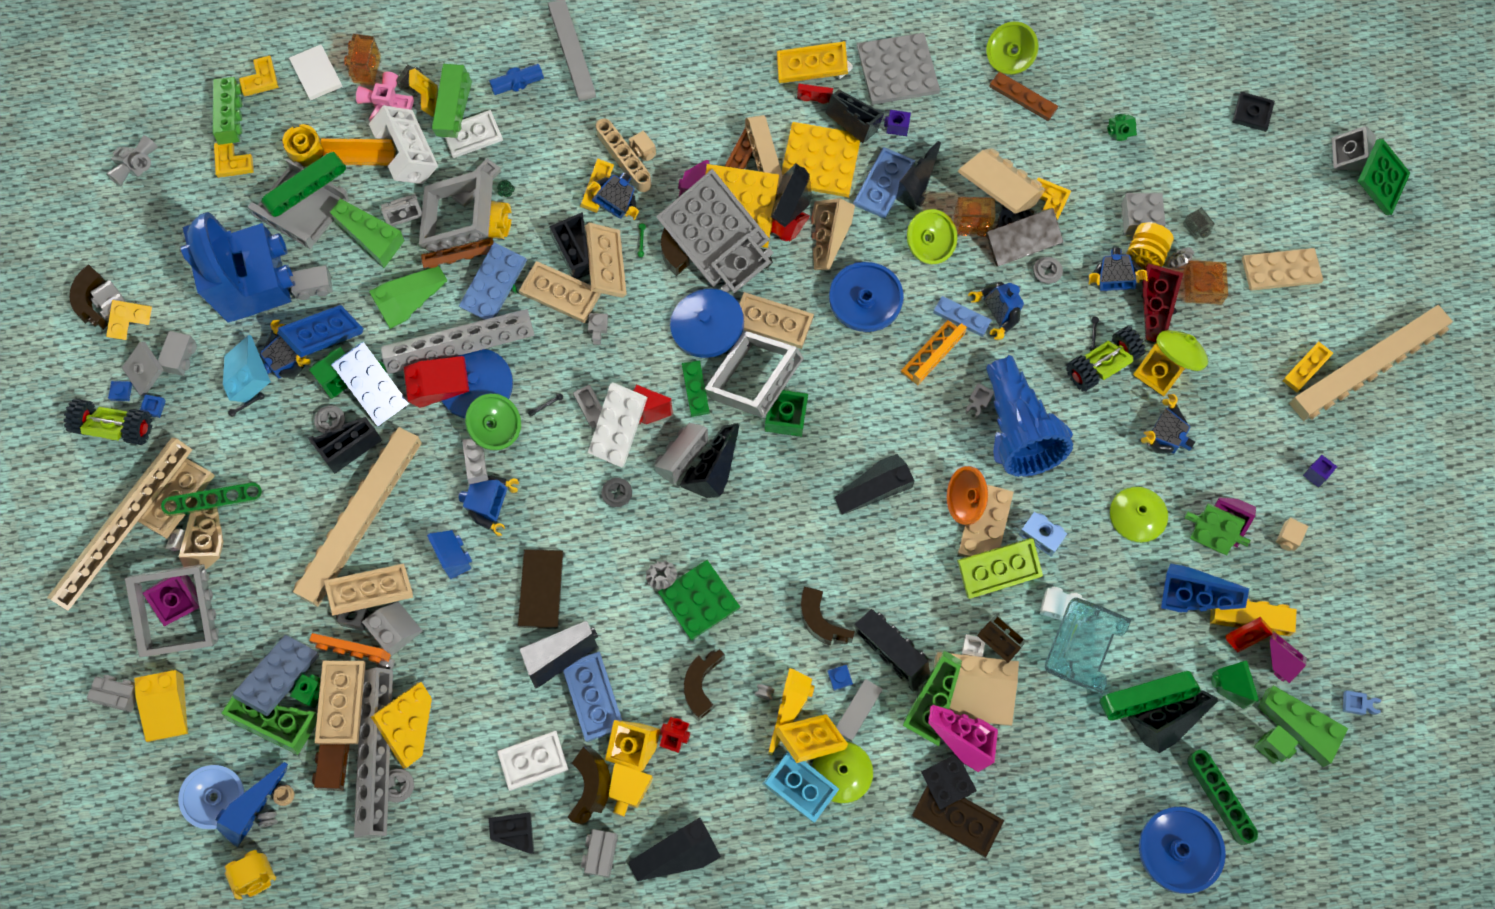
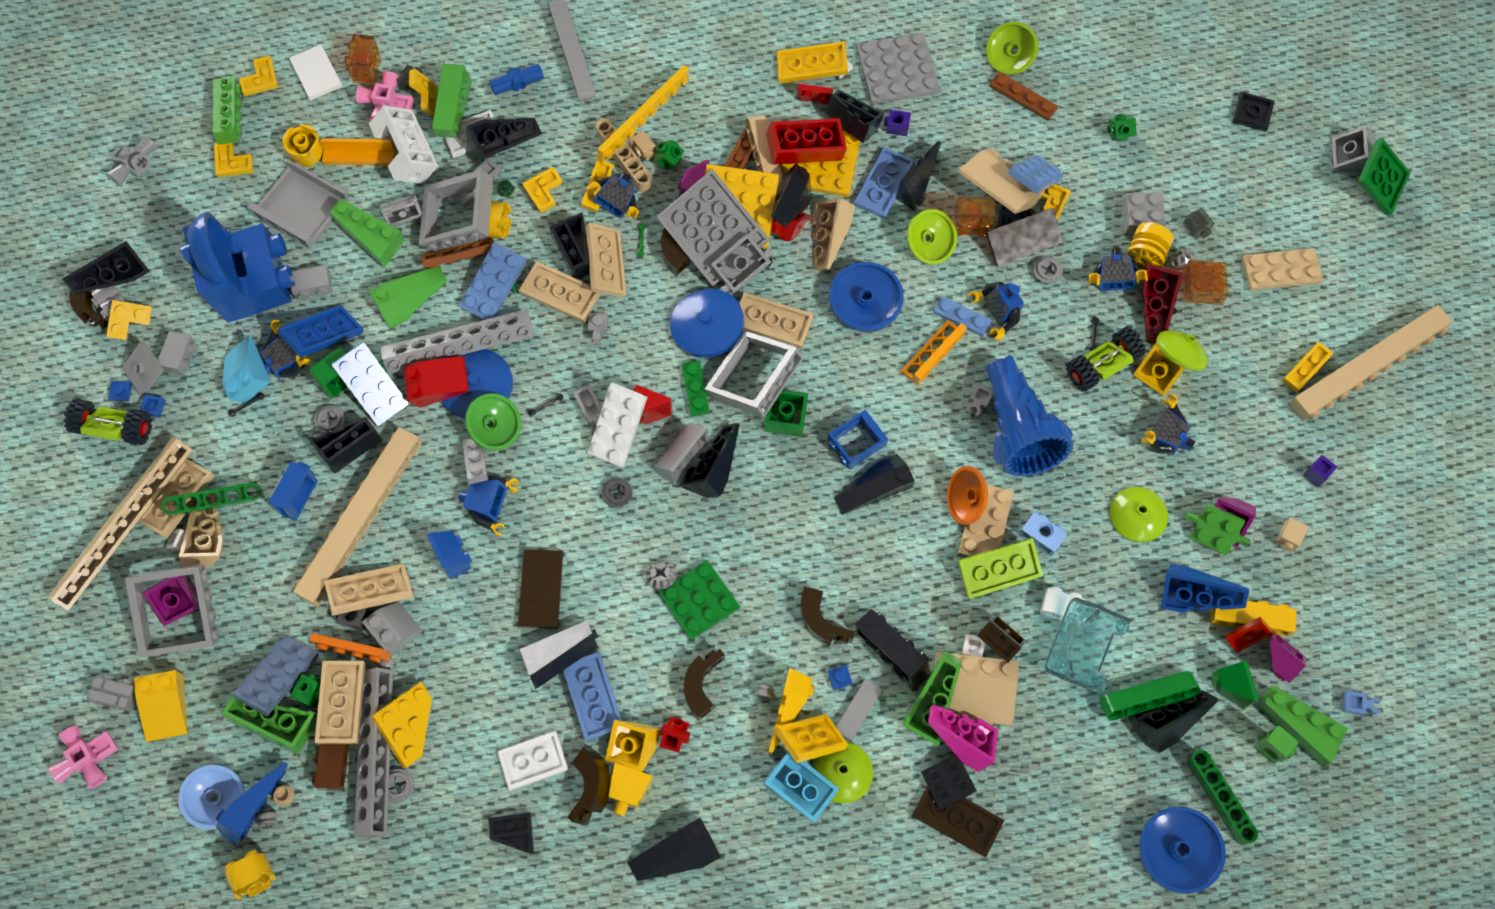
(83, 757): none -> bright pink brick
(110, 269): none -> black wedge
(293, 490): none -> blue window
(303, 184): green beam -> none
(494, 136): none -> black wedge
(539, 188): none -> yellow plate
(600, 853): light grey brick -> none
(640, 117): none -> yellow plate
(668, 154): none -> green brick
(806, 141): none -> red brick
(872, 429): none -> blue window
(1036, 174): none -> medium blue plate

